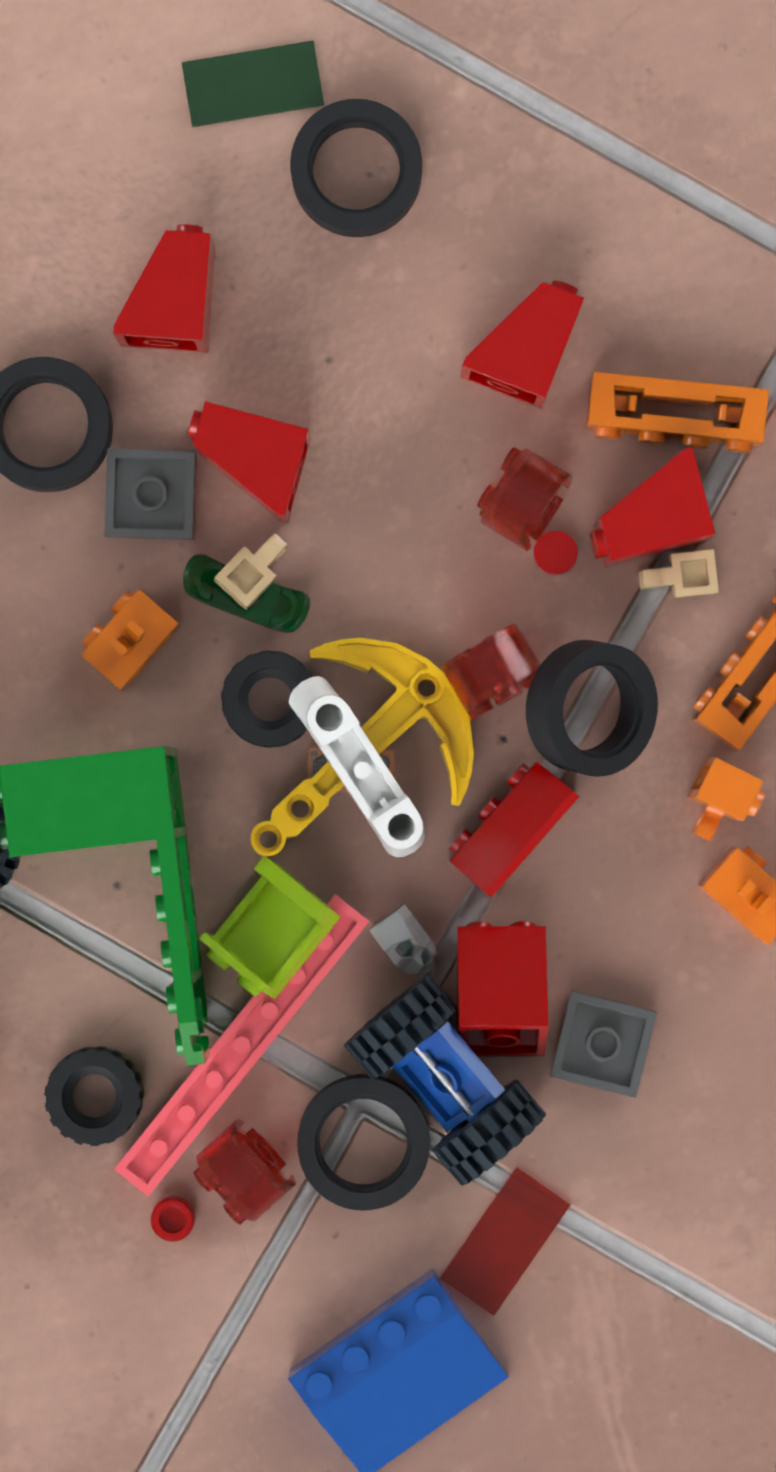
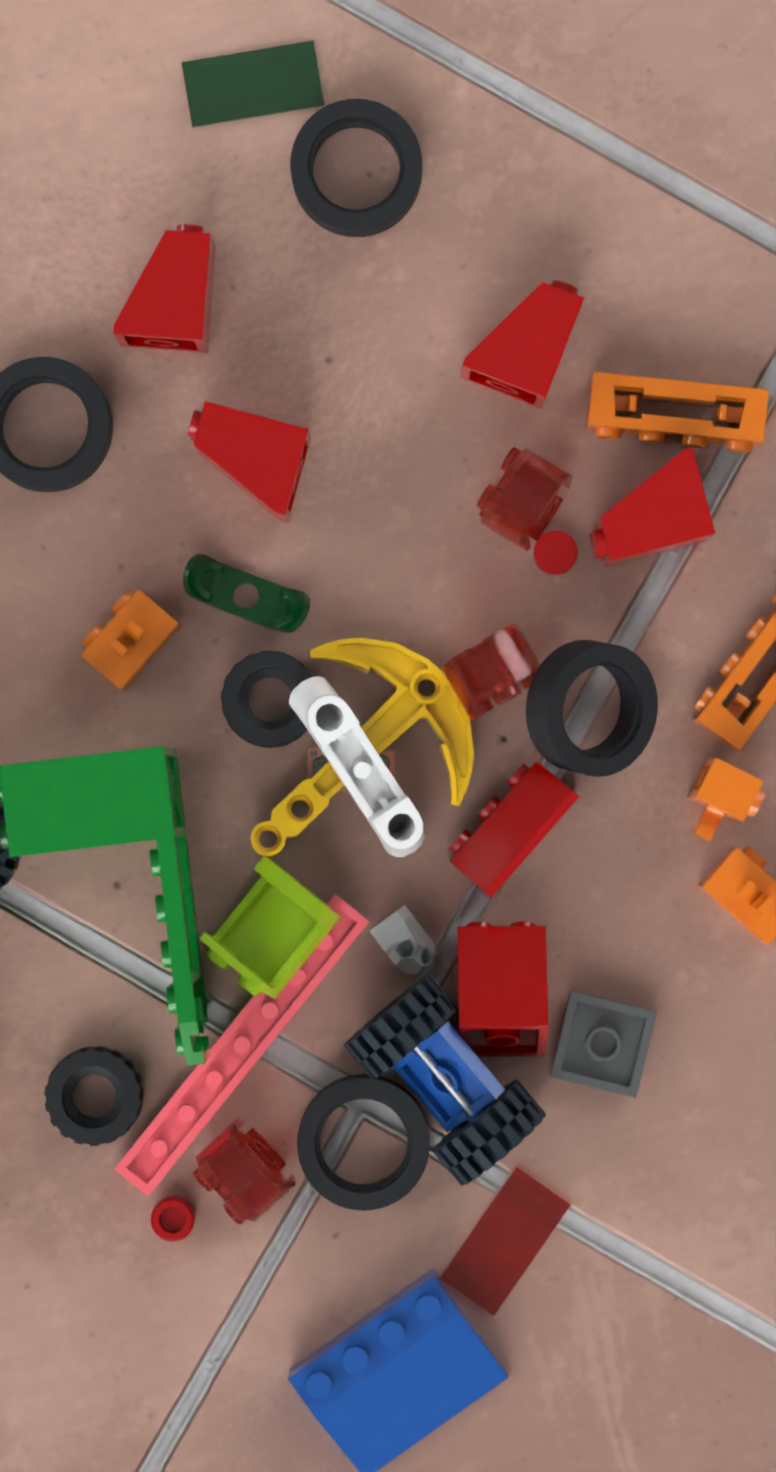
(150, 494): dark grey plate -> none
(249, 574): tan plate -> none
(687, 573): tan plate -> none

